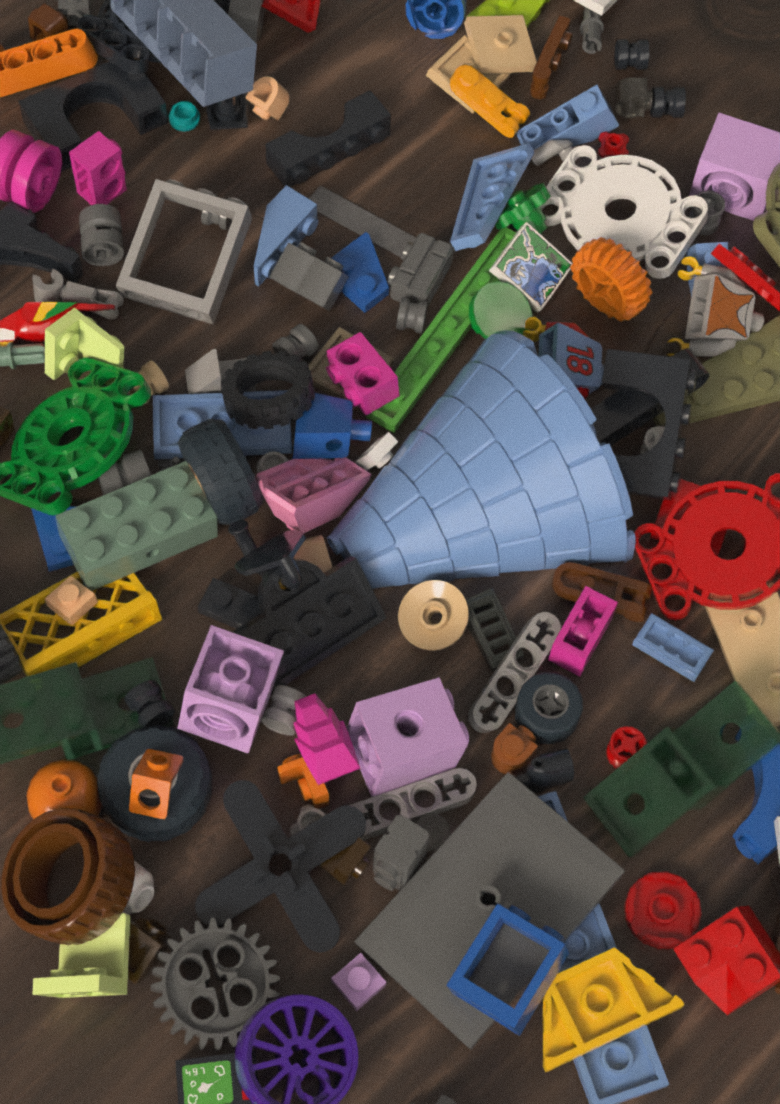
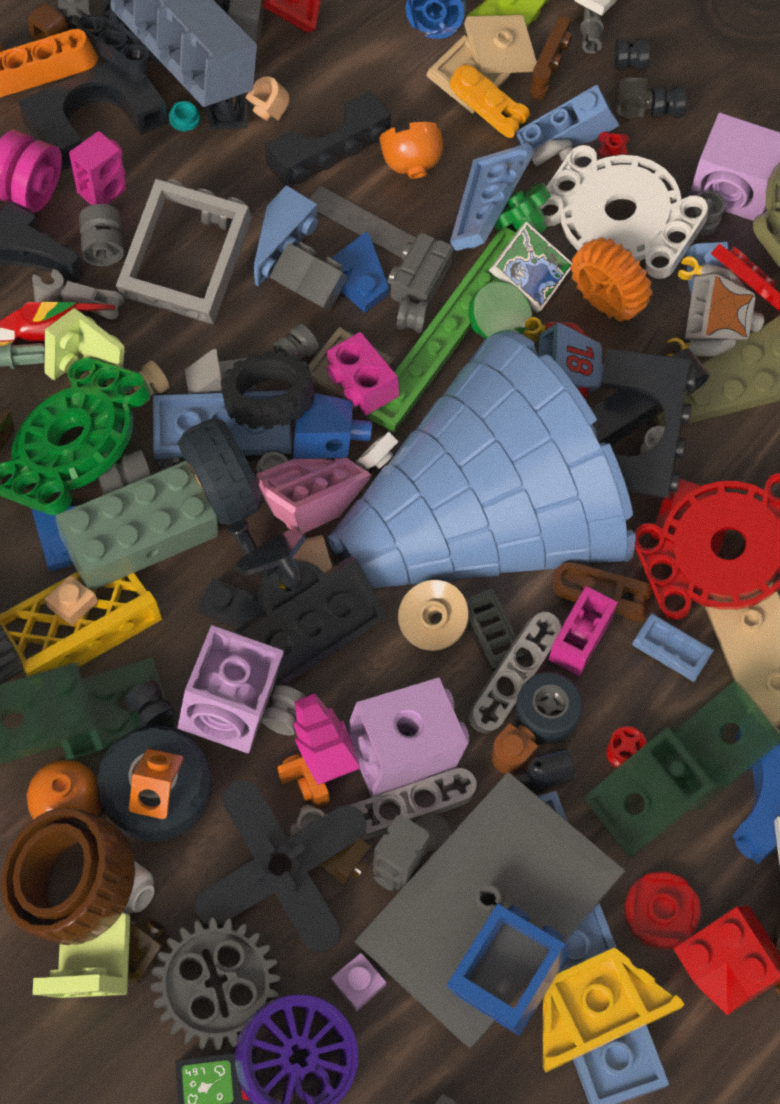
(413, 149): none -> orange cylinder

